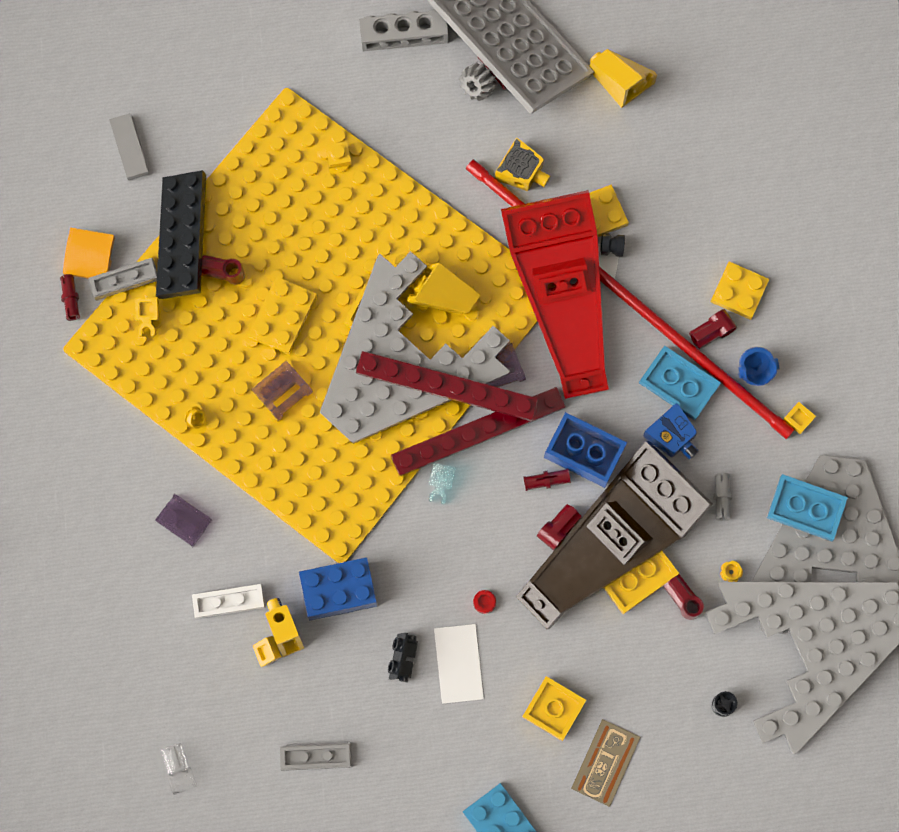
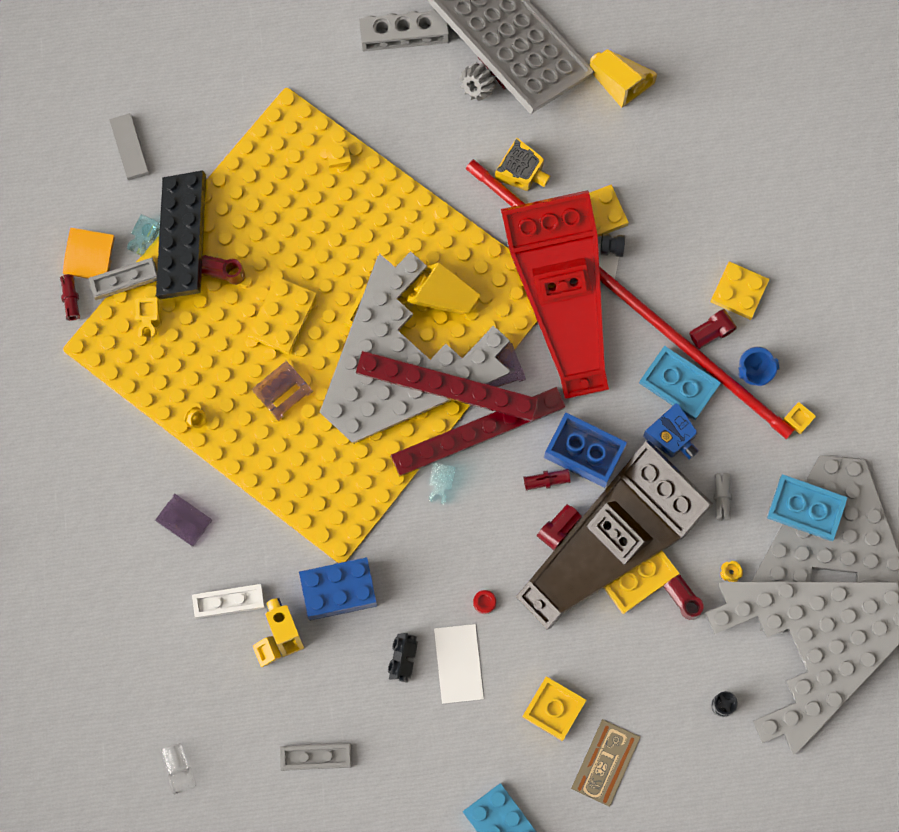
(145, 231): none -> clear light blue plate

